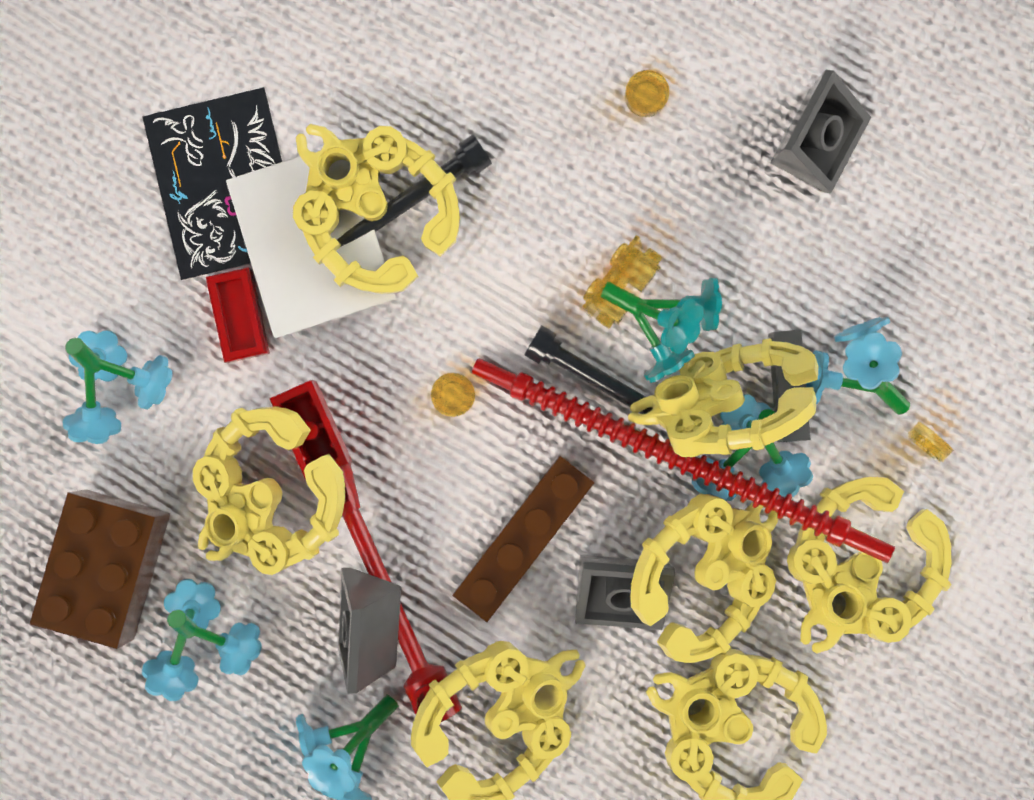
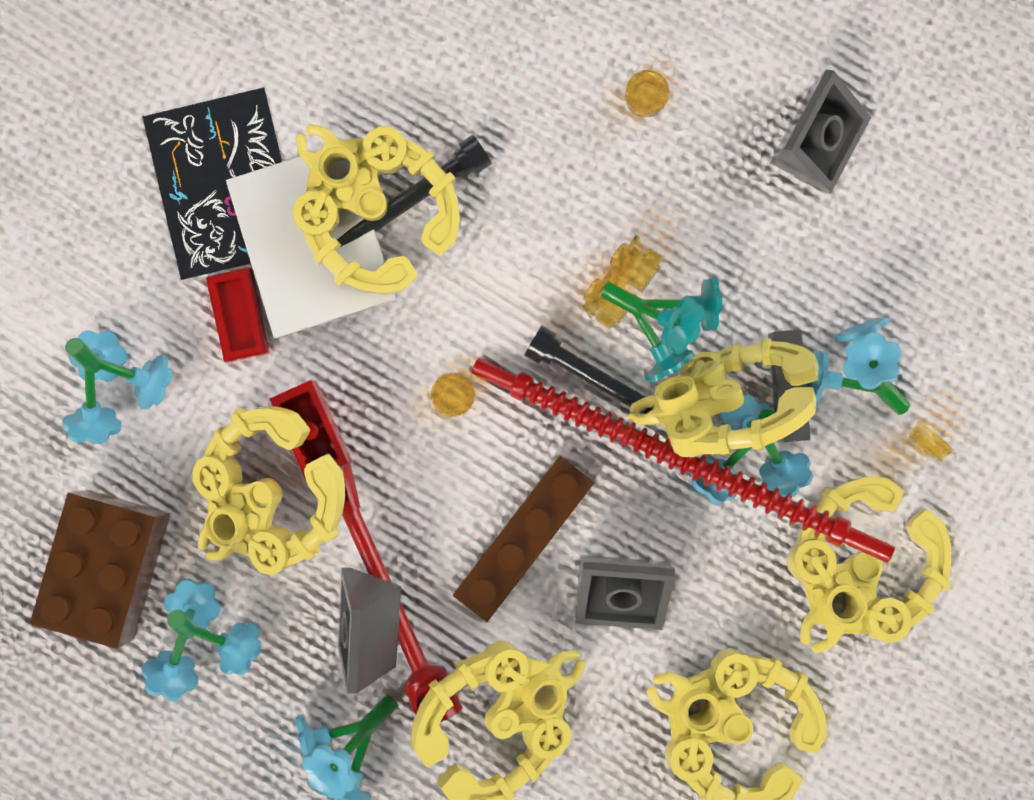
(733, 557): light yellow piece -> none

